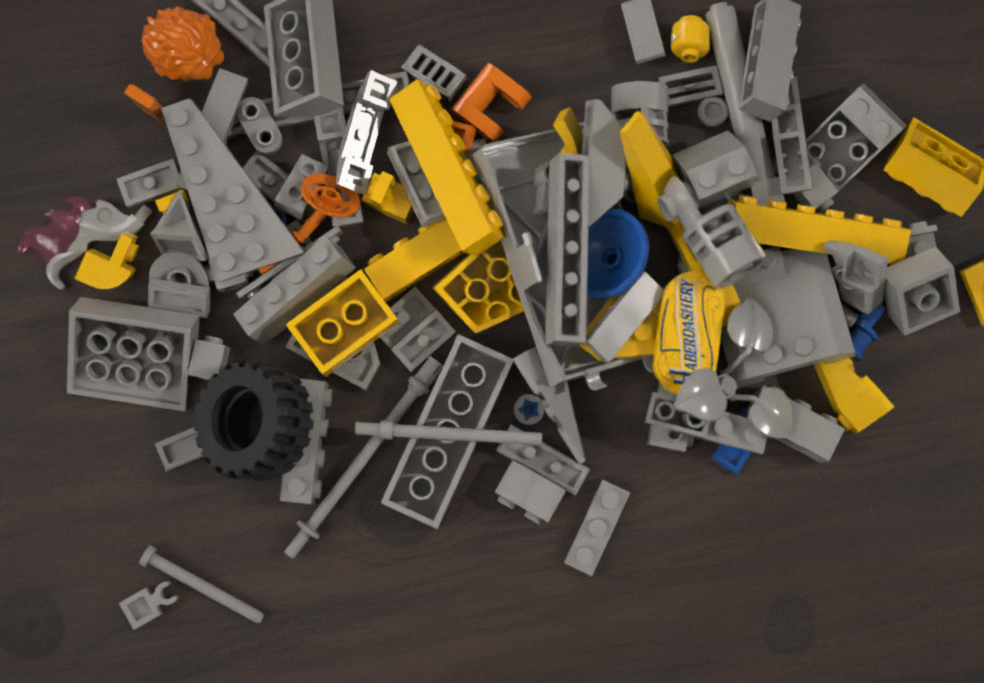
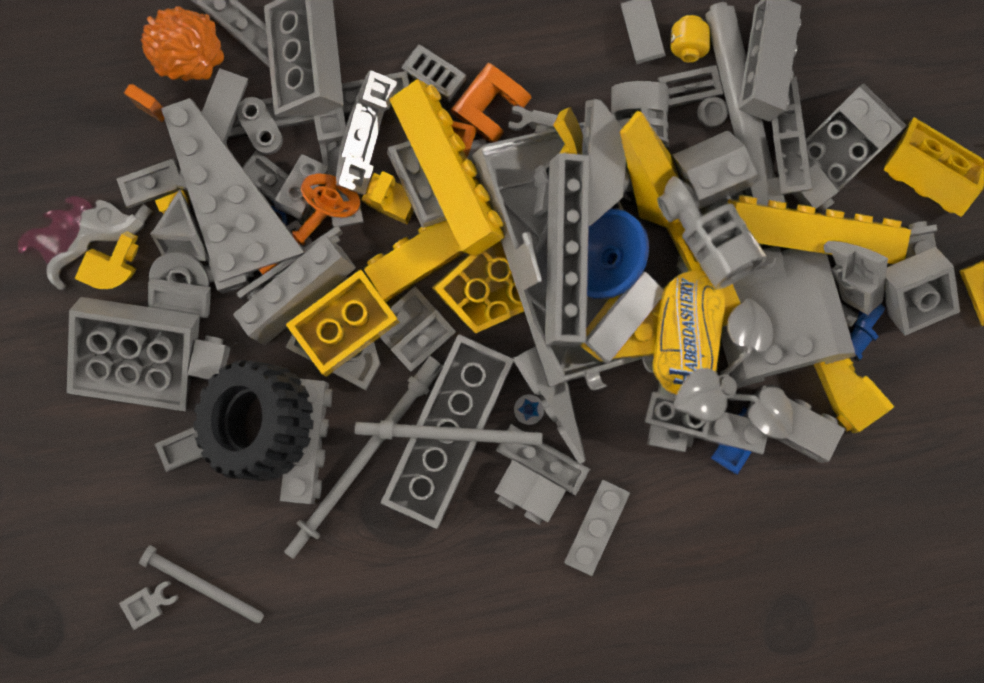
(536, 120): none -> light grey plate

